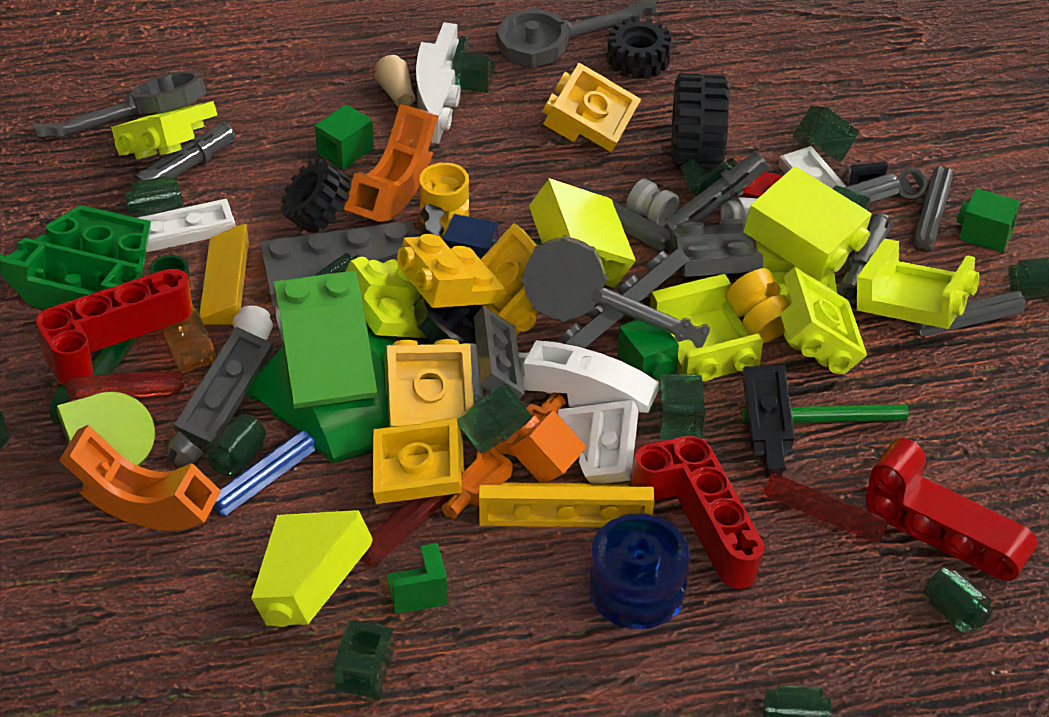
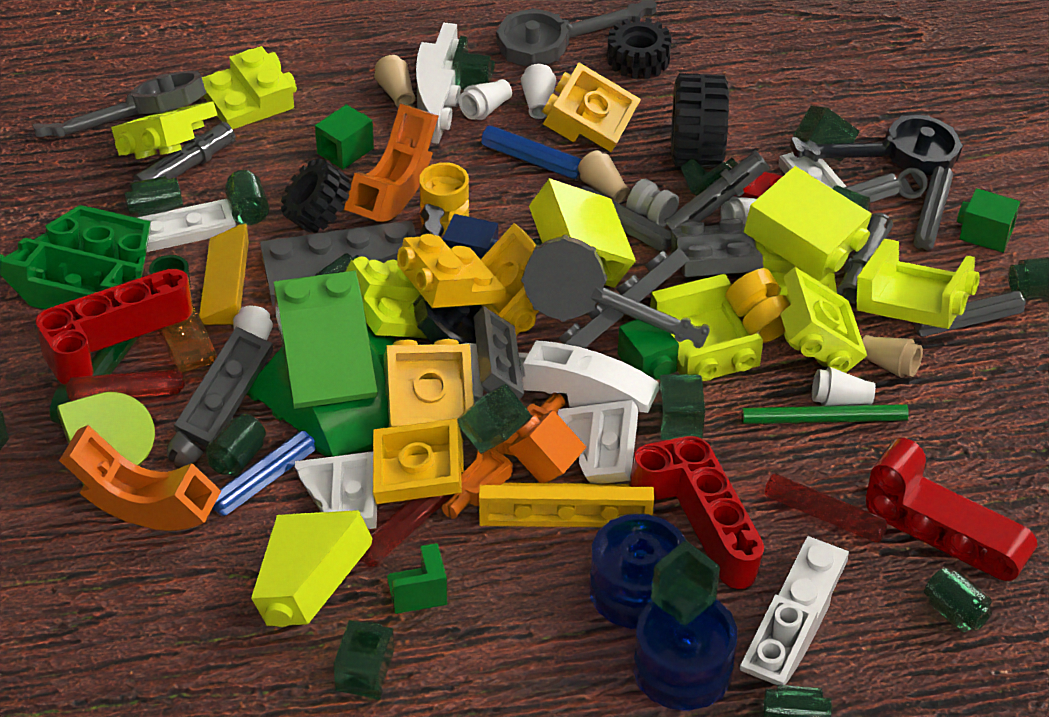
(246, 197): none -> clear green brick
(250, 88): none -> neon yellow plate
(341, 484): none -> white wing
(482, 99): none -> white cone
(531, 151): none -> blue axle
(538, 85): none -> white cone
(601, 174): none -> tan cone
(685, 582): none -> clear green panel
(688, 663): none -> clear blue wheel
(769, 415): black hinge -> none
(795, 613): none -> white slope
(838, 388): none -> white cone
(863, 172): black slope -> none
(895, 355): none -> tan cone
(909, 142): none -> black piece

